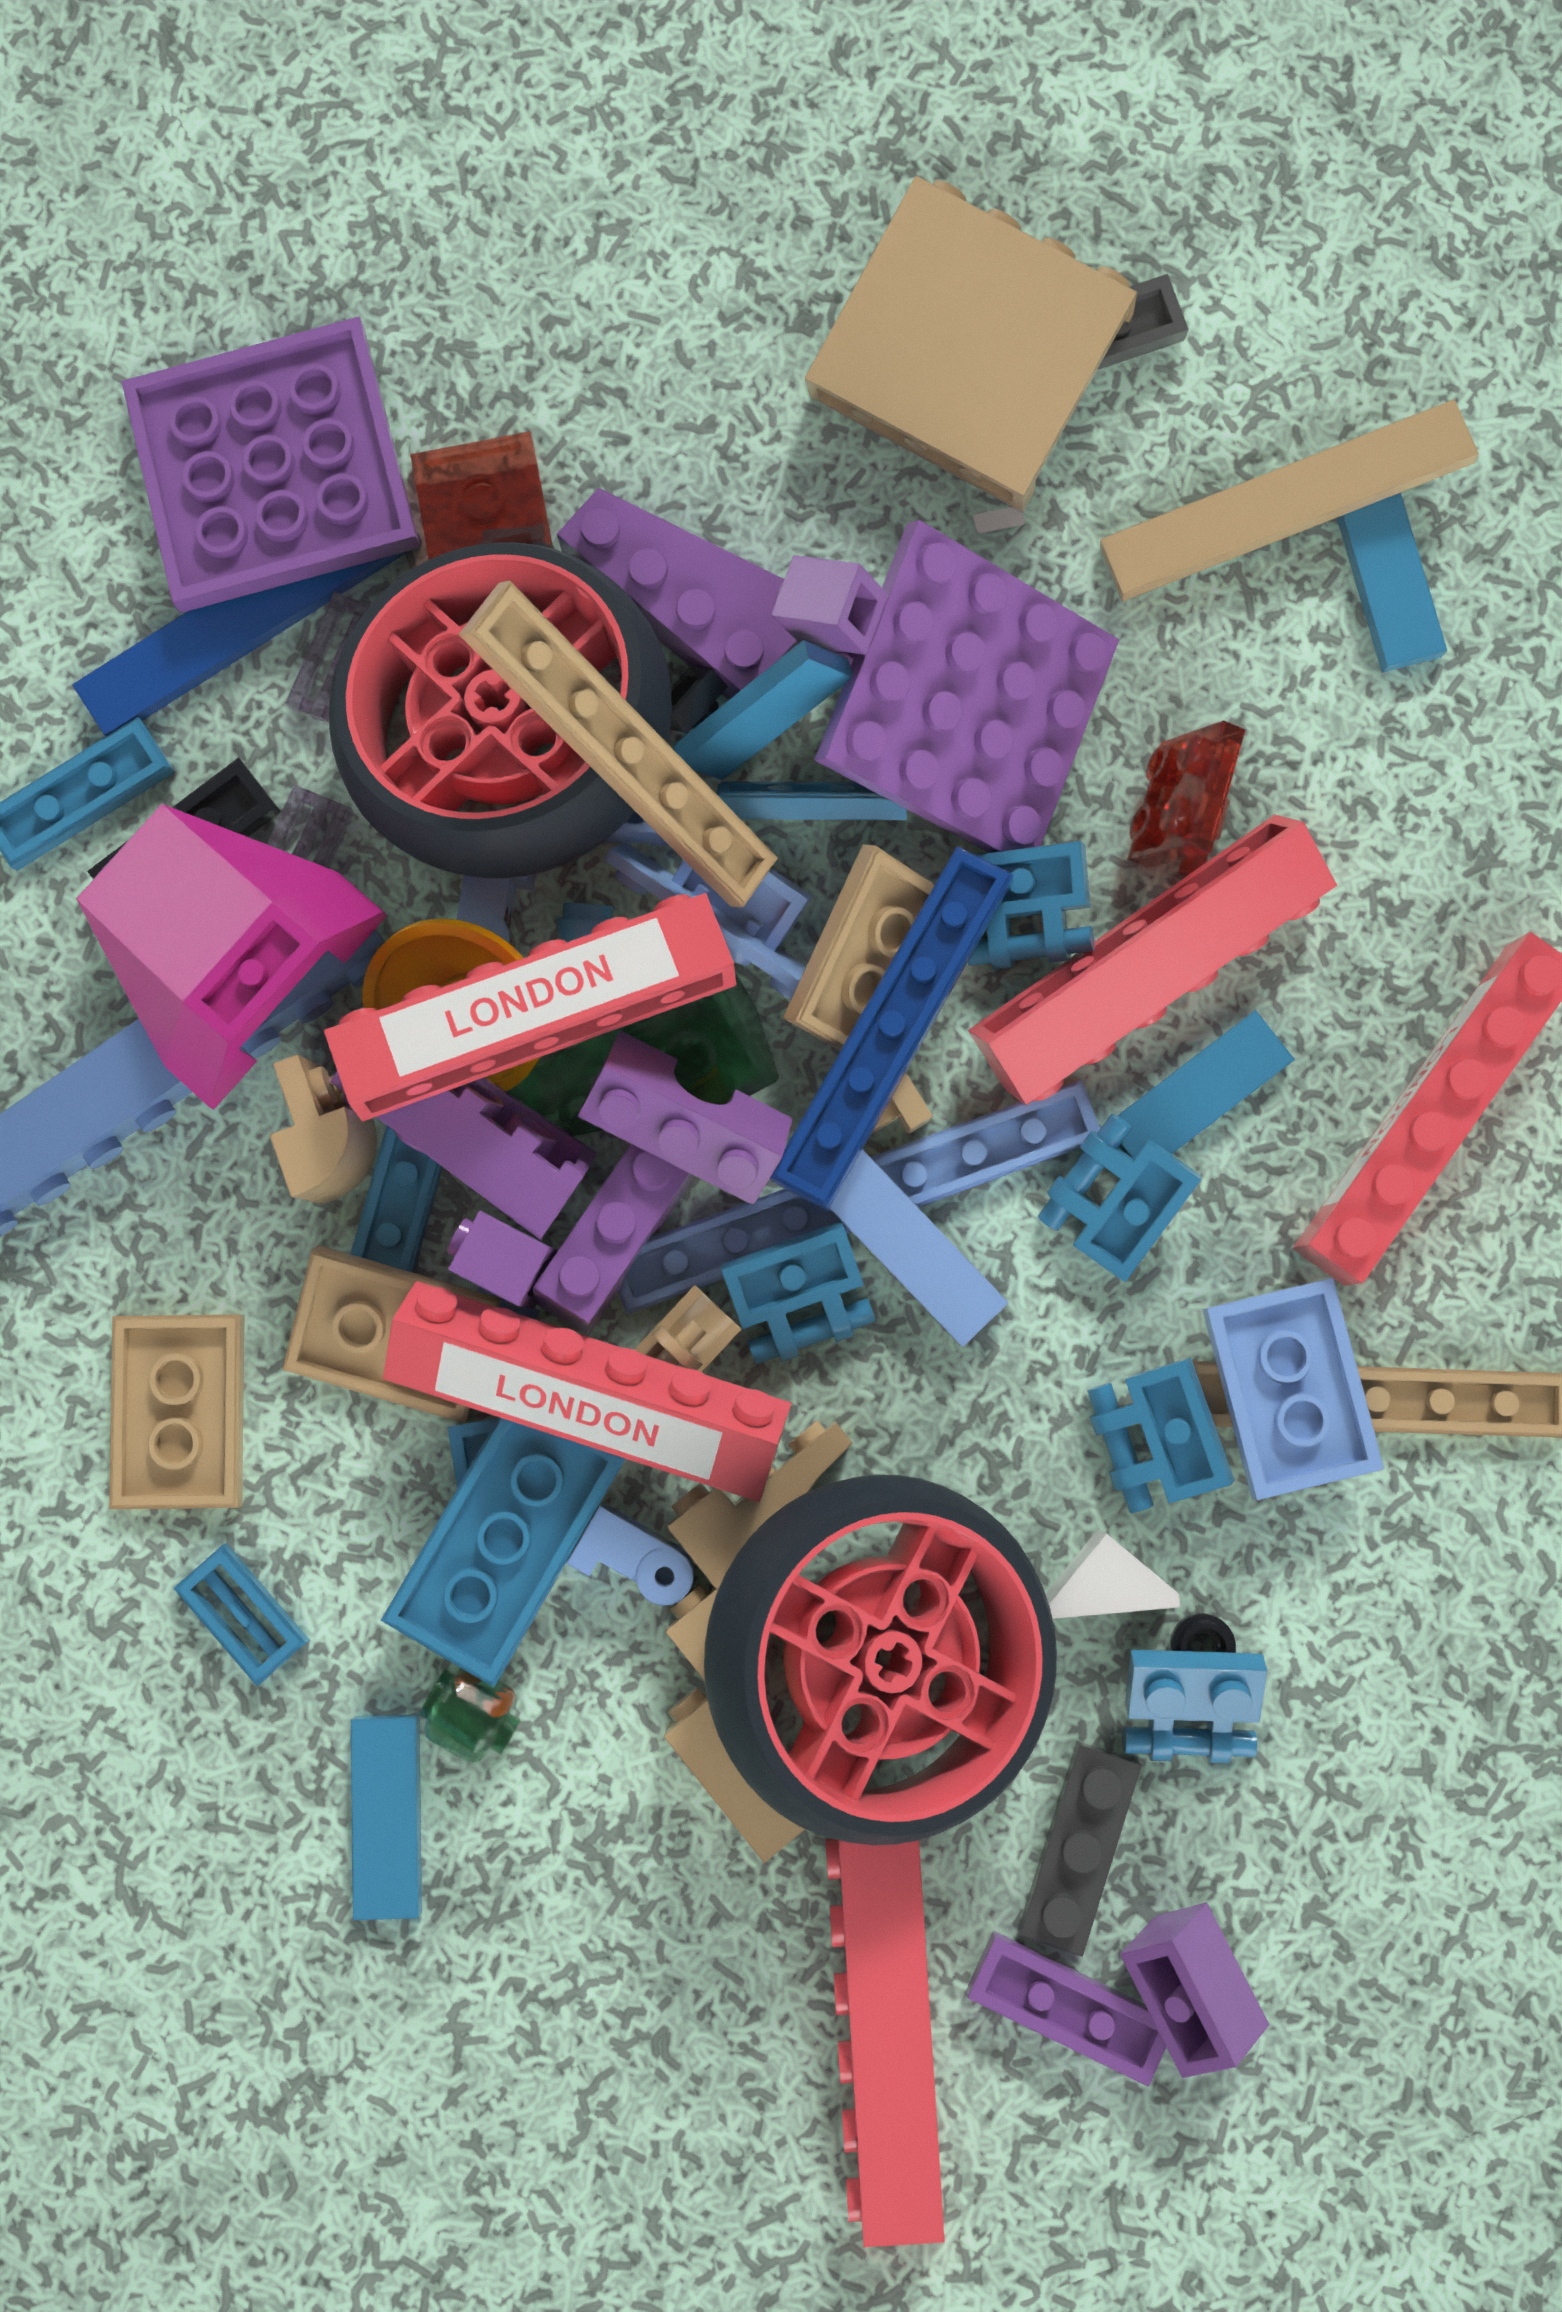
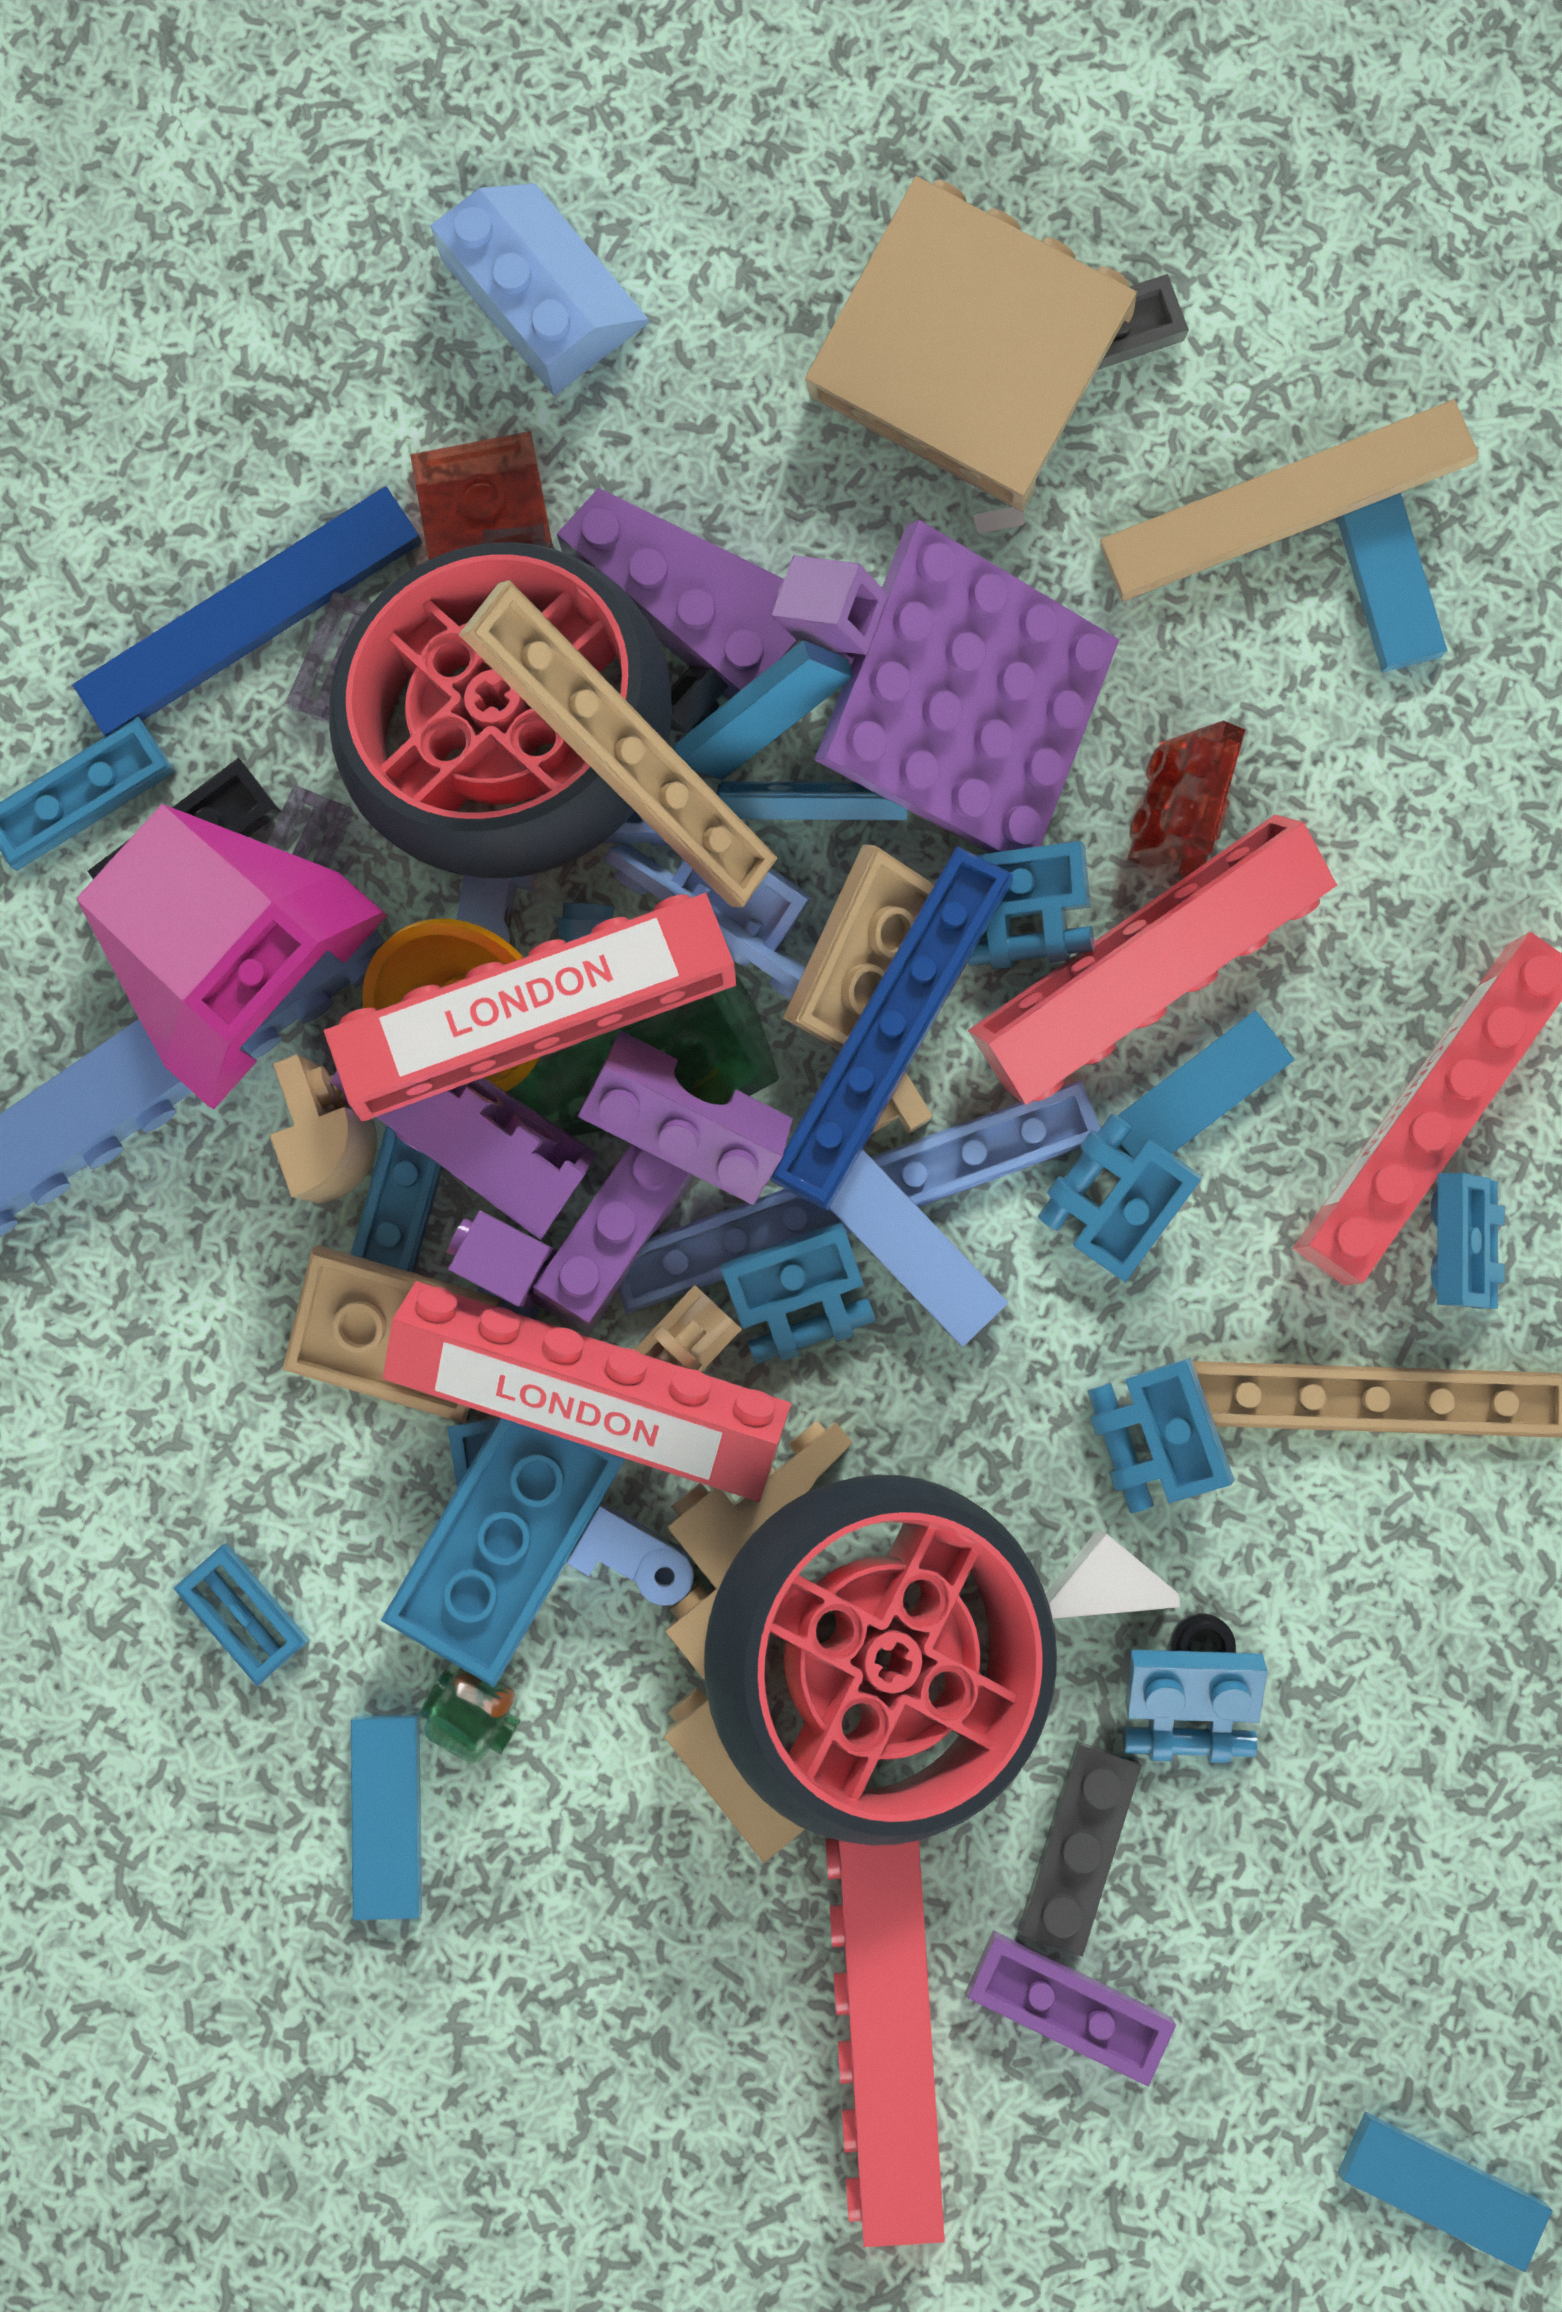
(177, 1412): tan tile -> none
(269, 465): medium lavender plate -> none
(536, 281): none -> light blue slope
(1195, 1990): medium lavender brick -> none
(1293, 1389): light blue plate -> none
(1445, 2191): none -> dark azure tile
(1467, 1241): none -> dark azure plate

